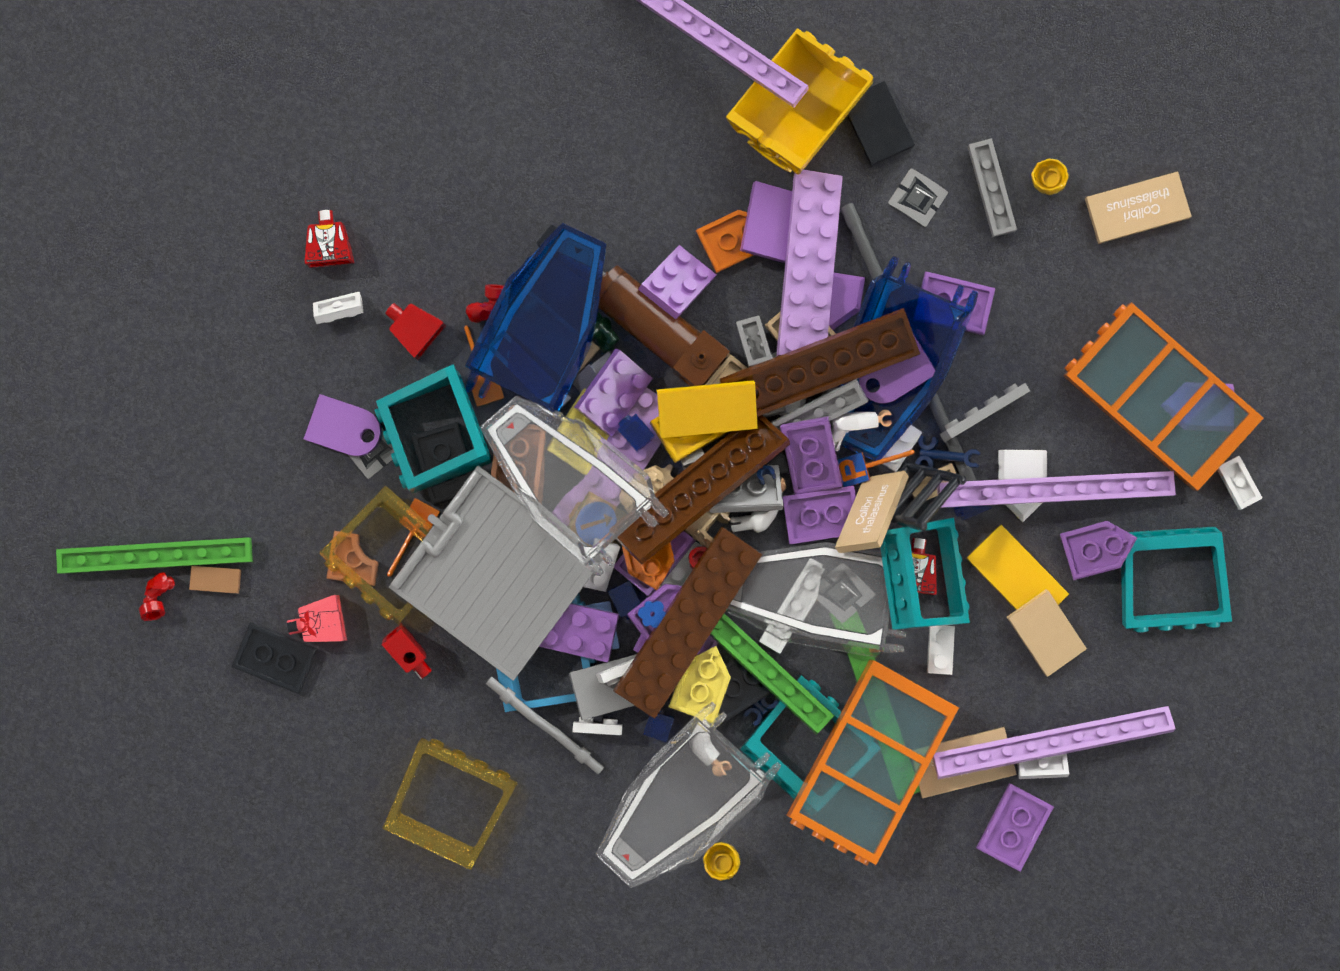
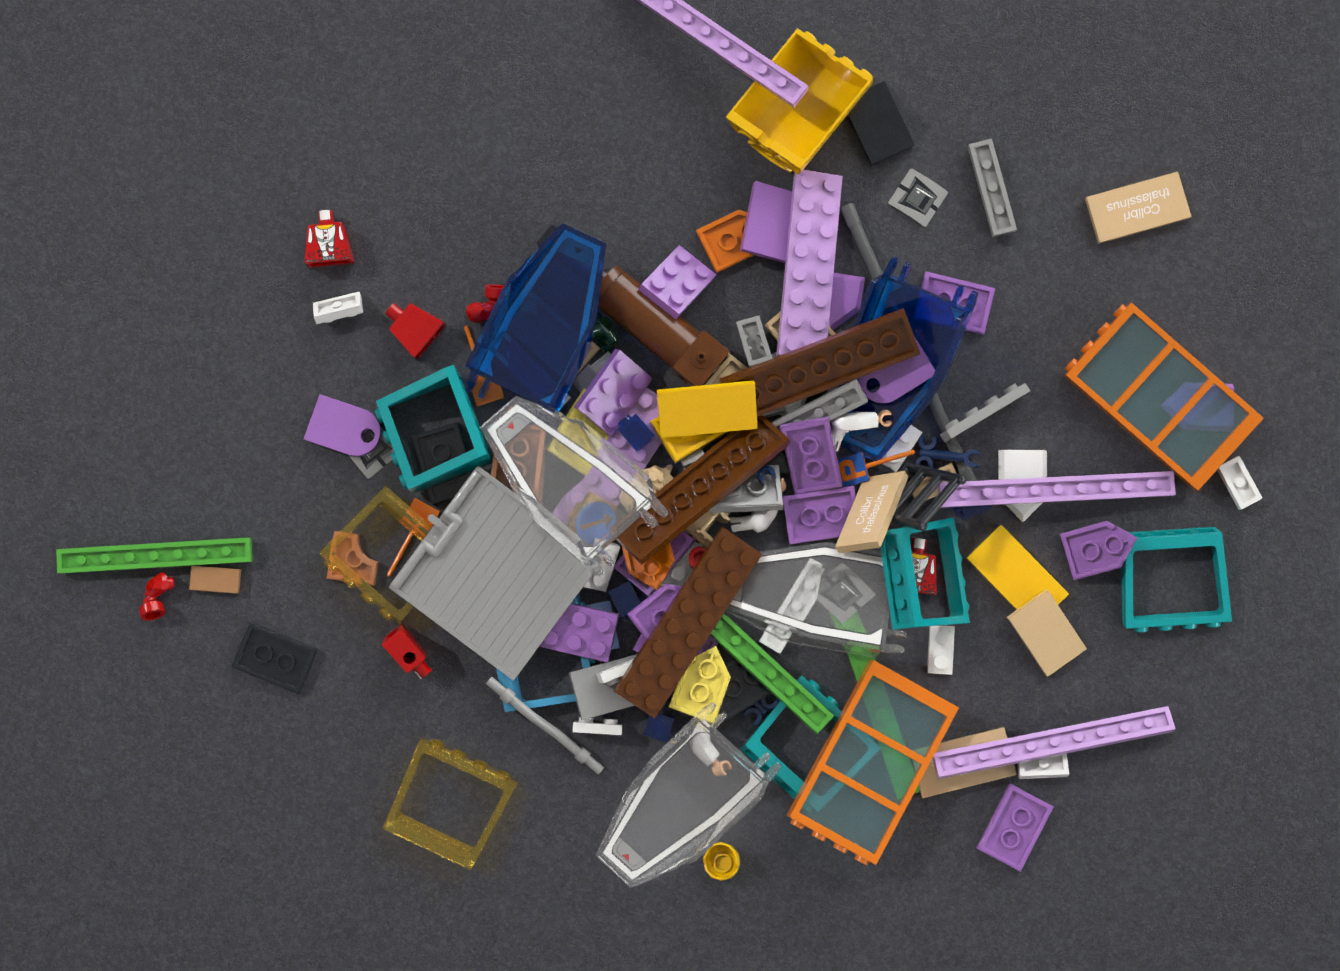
(320, 621): coral torso -> none
(658, 613): blue plant -> none
(1049, 176): yellow hair -> none

